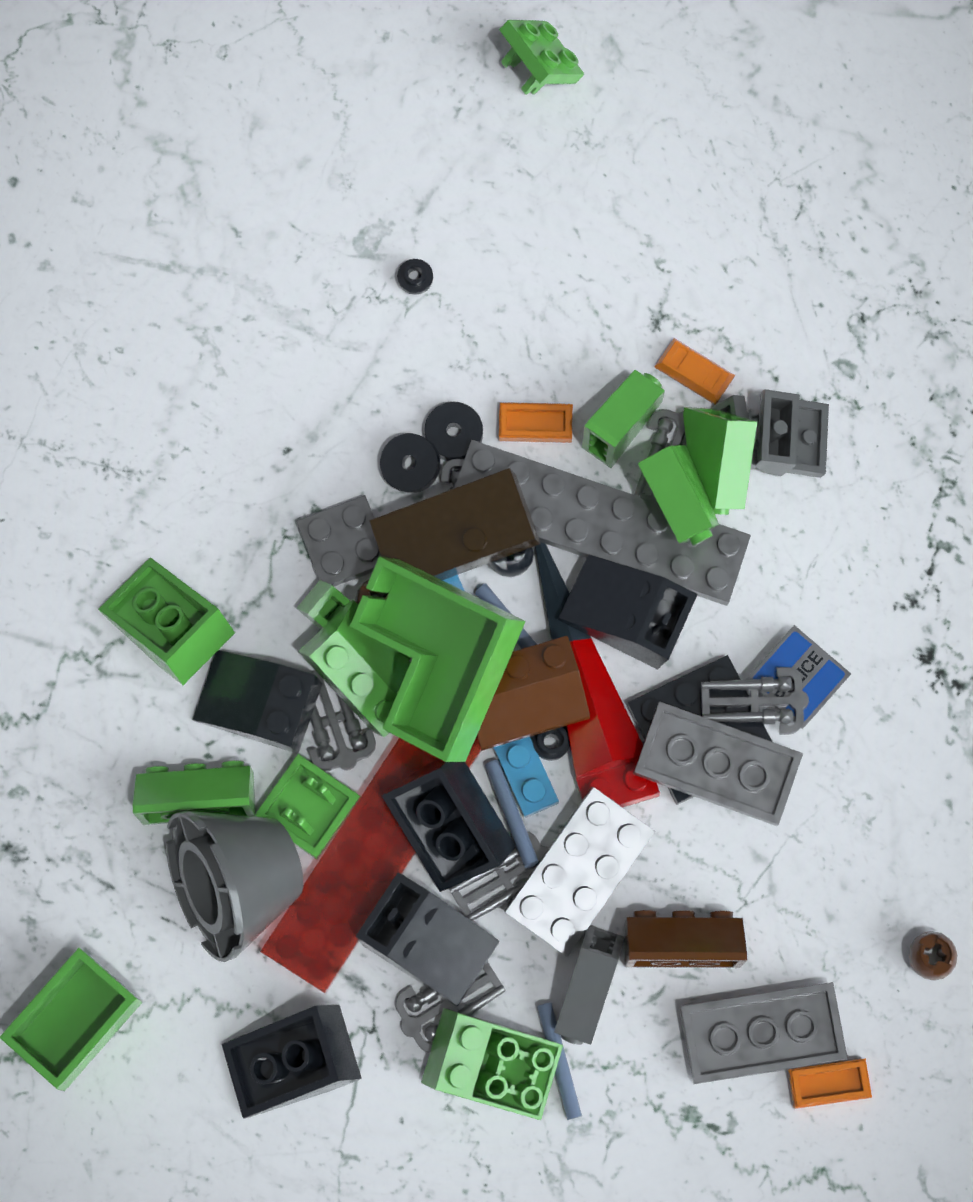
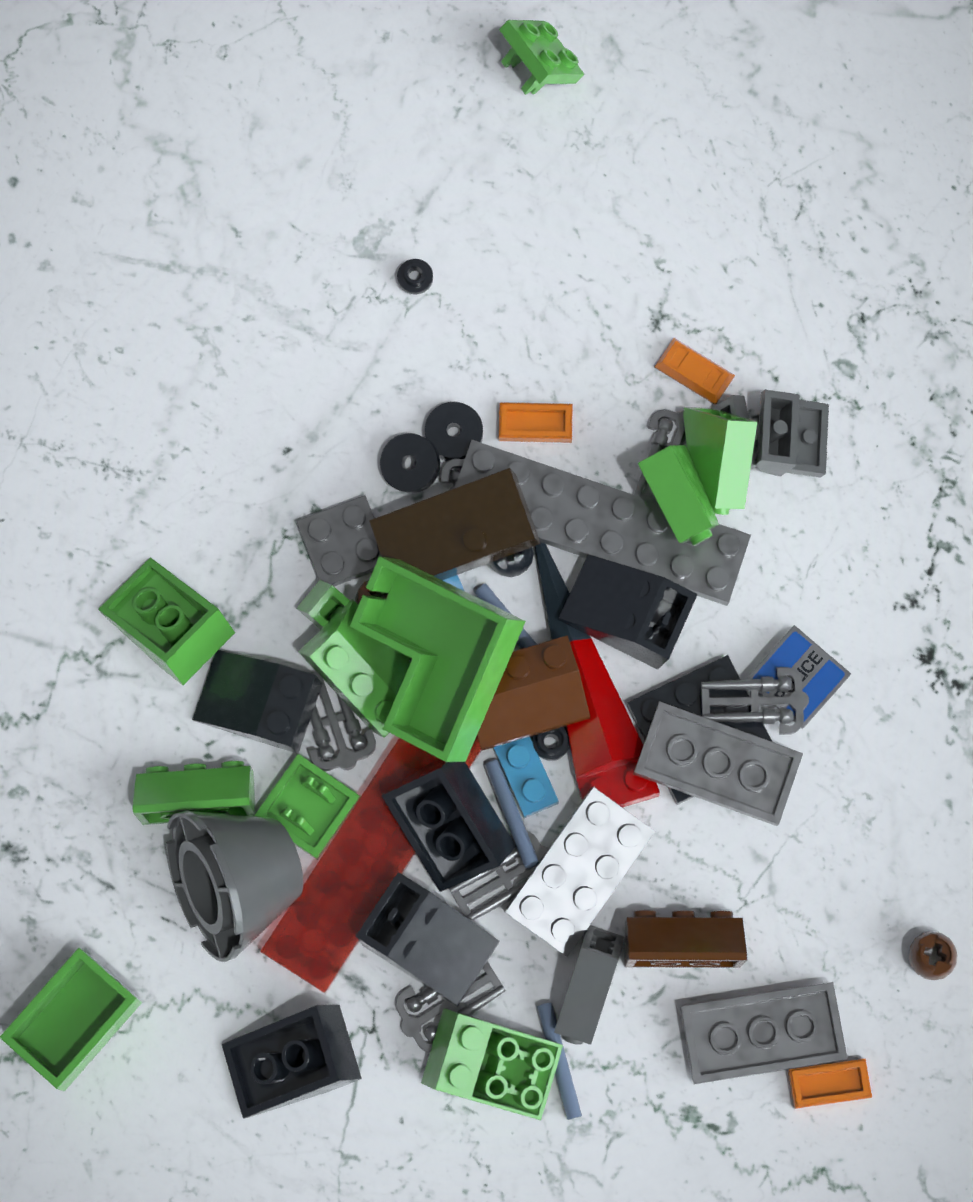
(622, 417): bright green slope -> none

